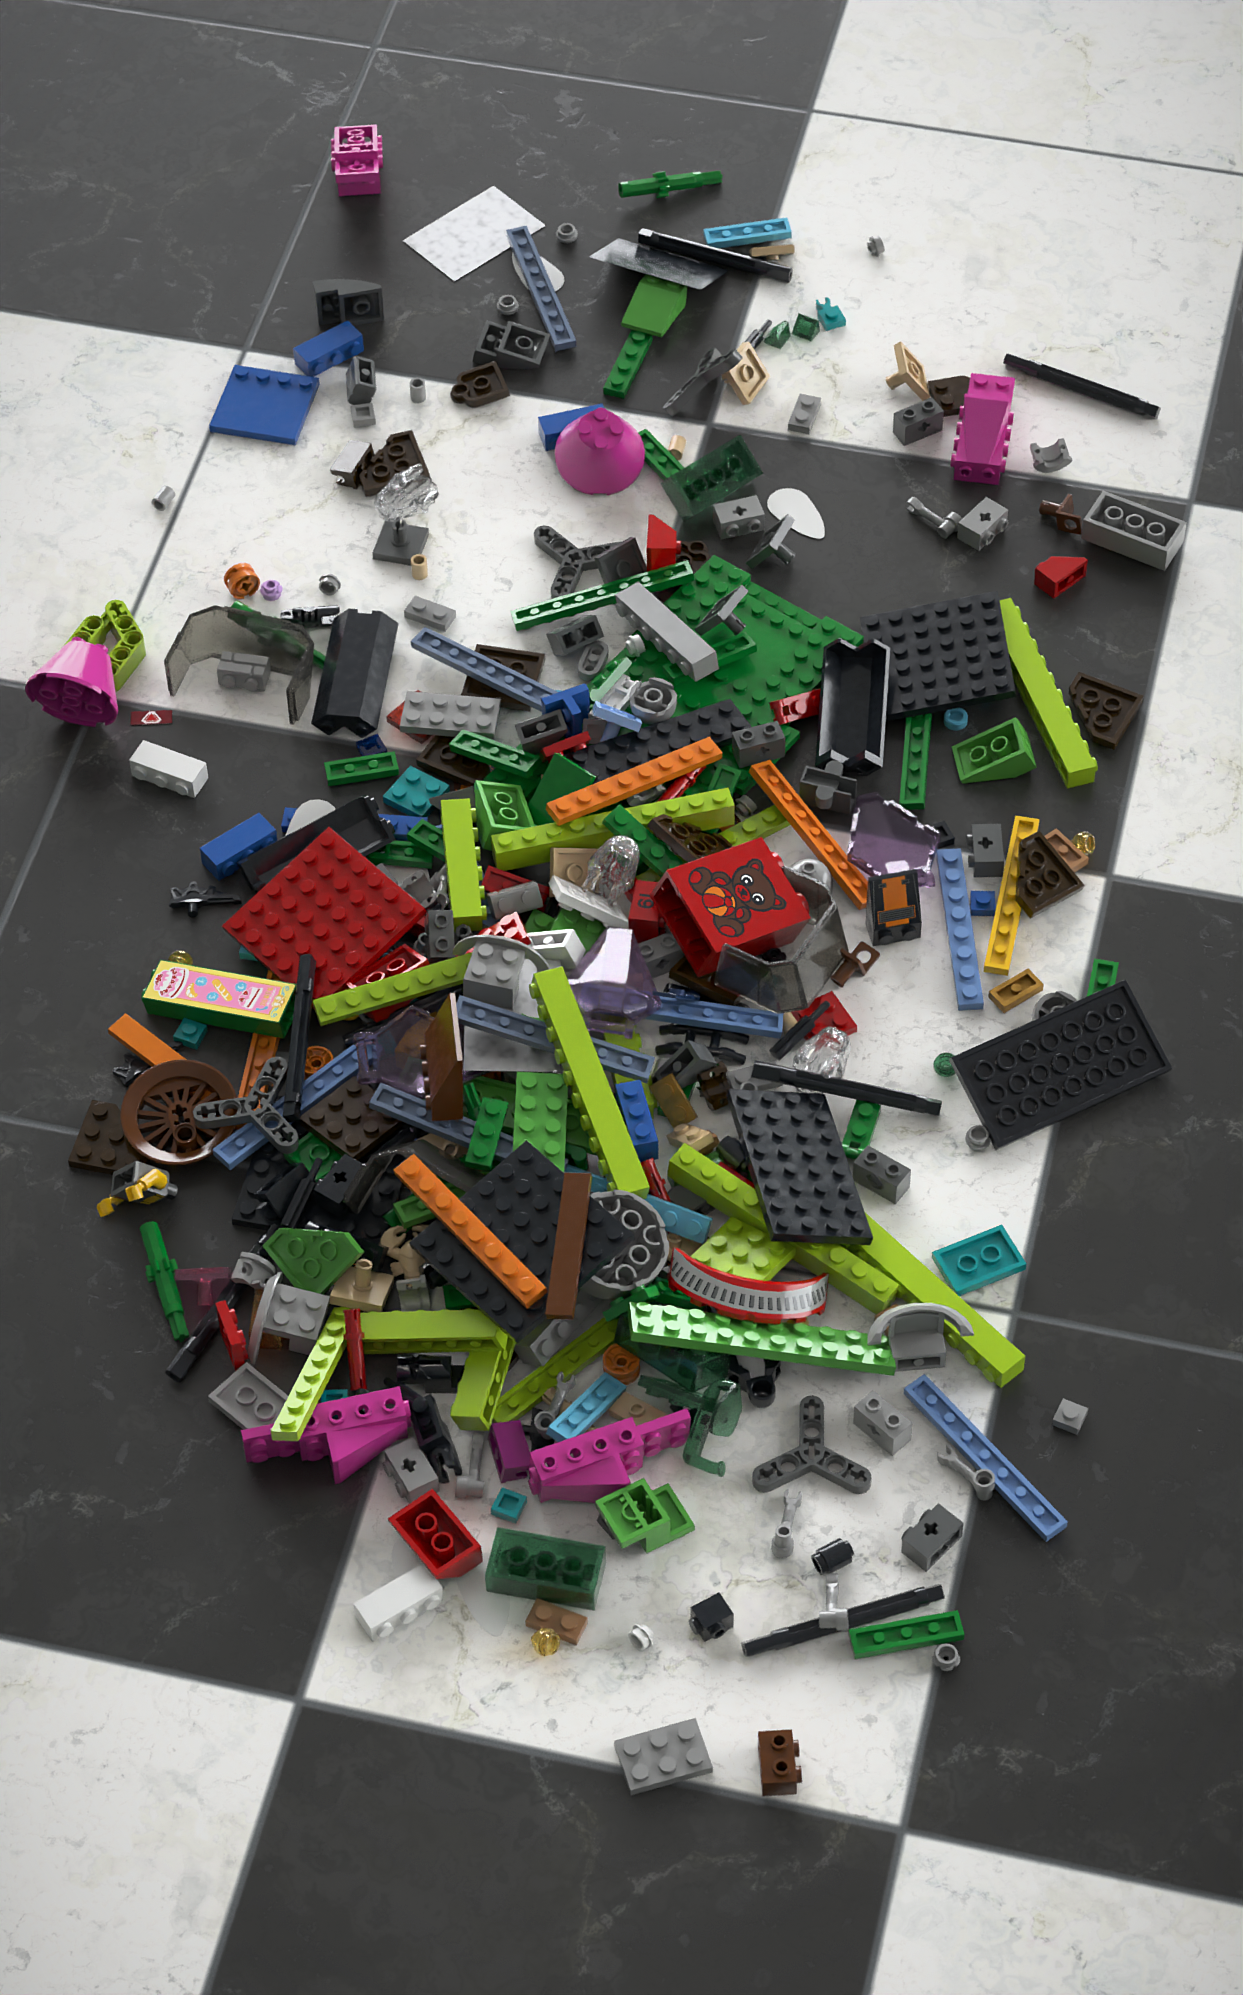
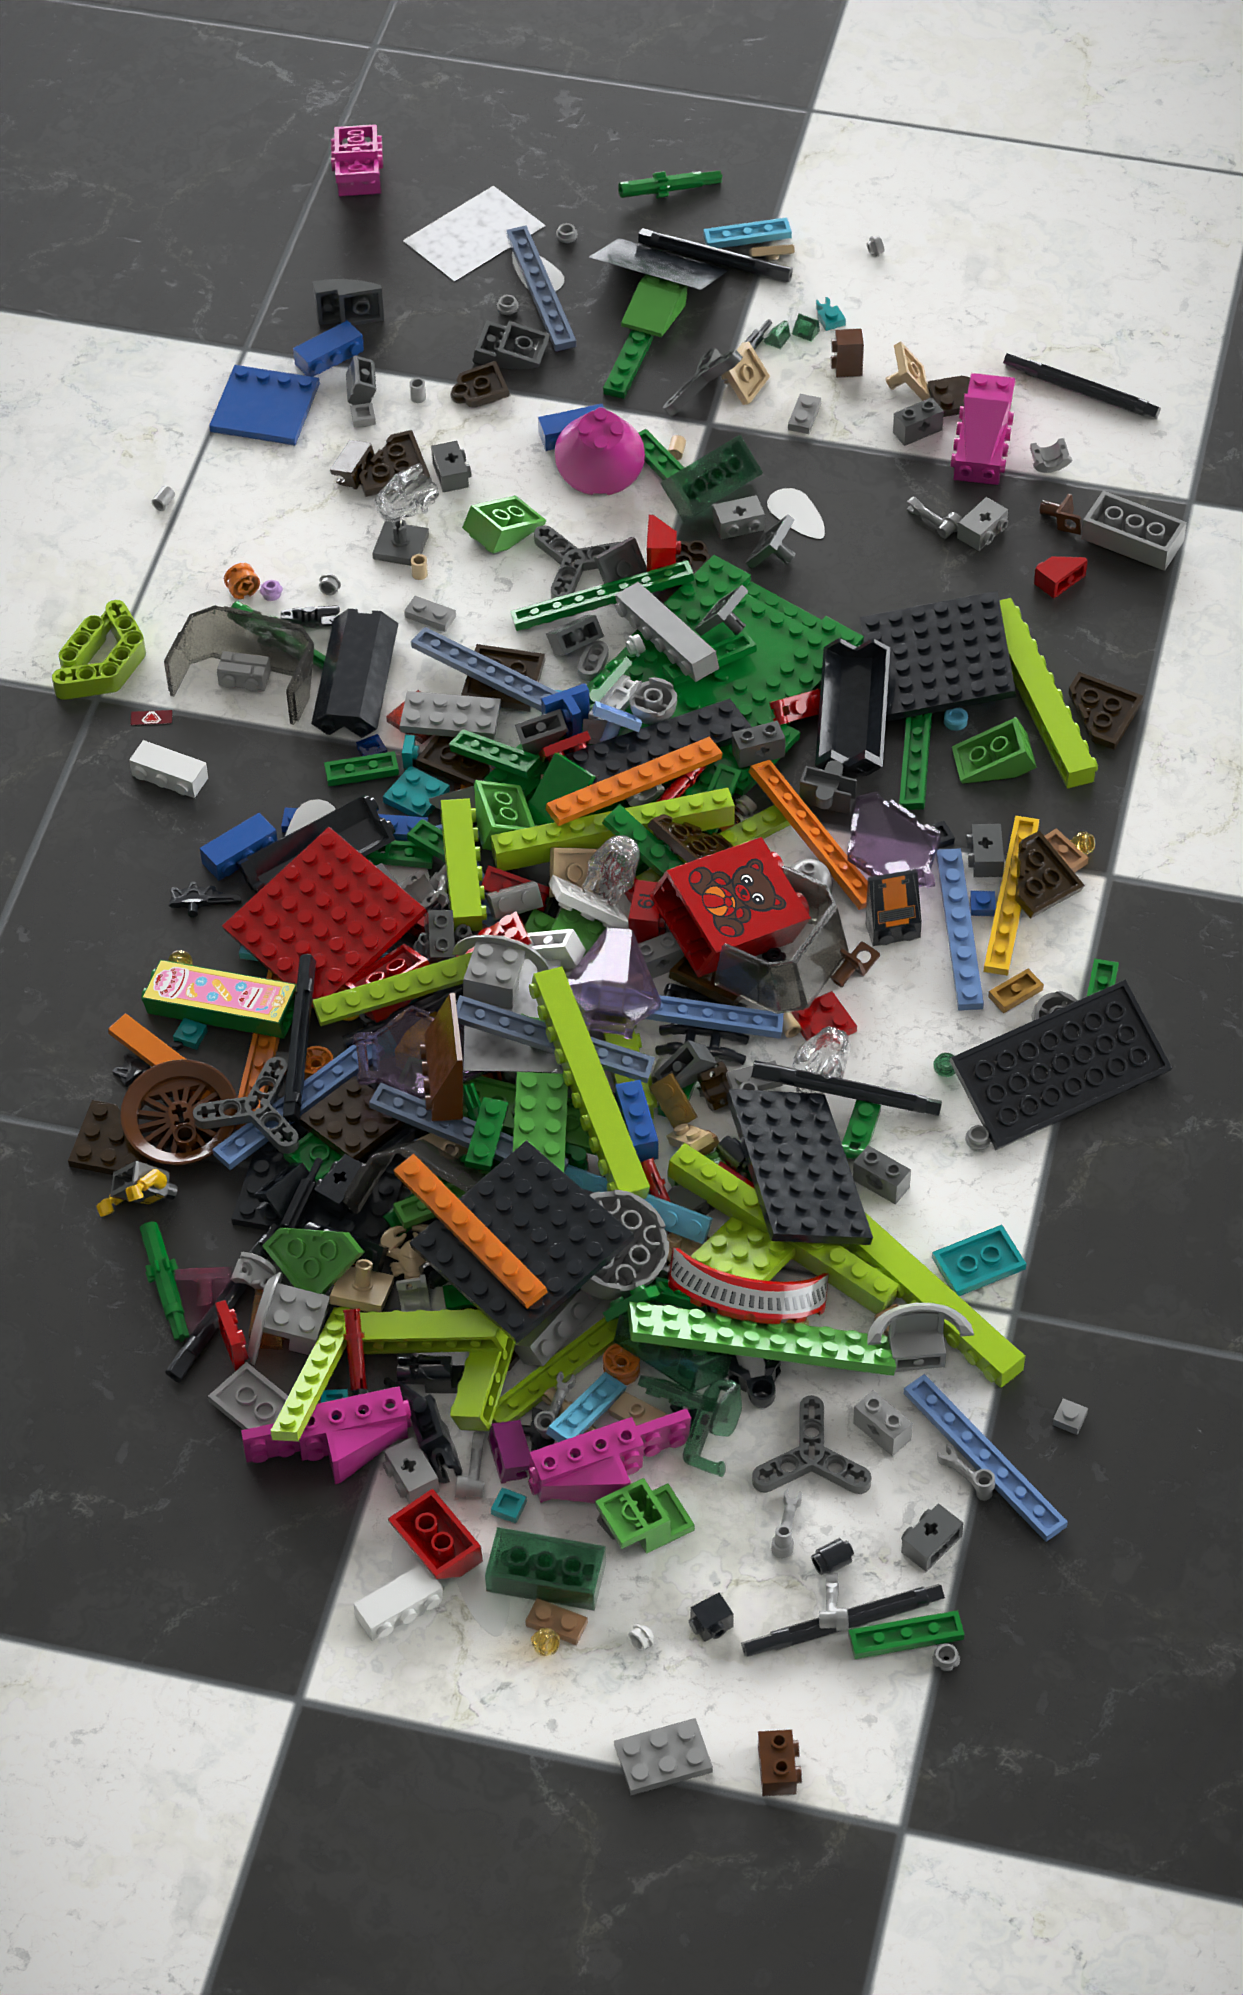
(76, 684): dark pink cone -> none
(410, 751): none -> teal plate
(450, 466): none -> dark grey brick
(501, 523): none -> bright green slope
(568, 1246): reddish brown tile -> none
(679, 994): dark blue piece -> none
(797, 1032): black axle -> none
(848, 353): none -> reddish brown brick

